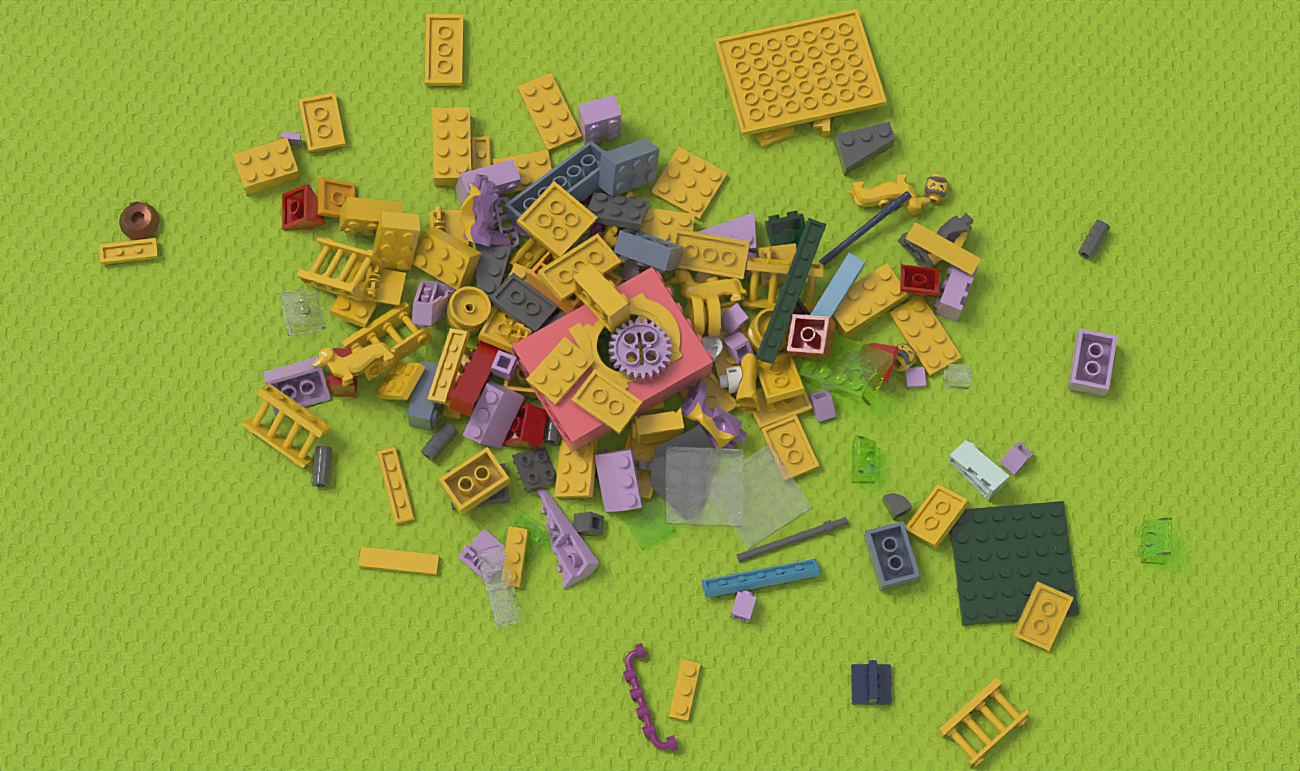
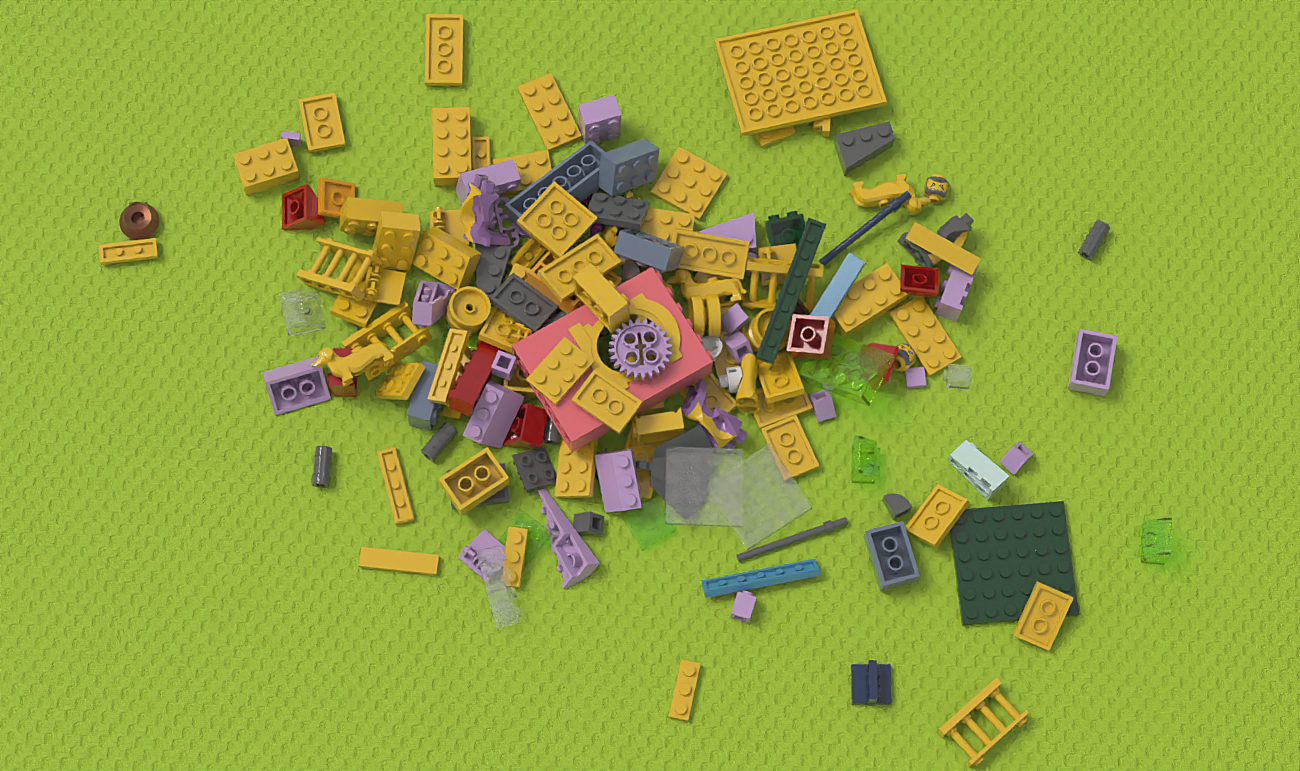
(295, 411): yellow fence -> none
(637, 694): magenta bar -> none

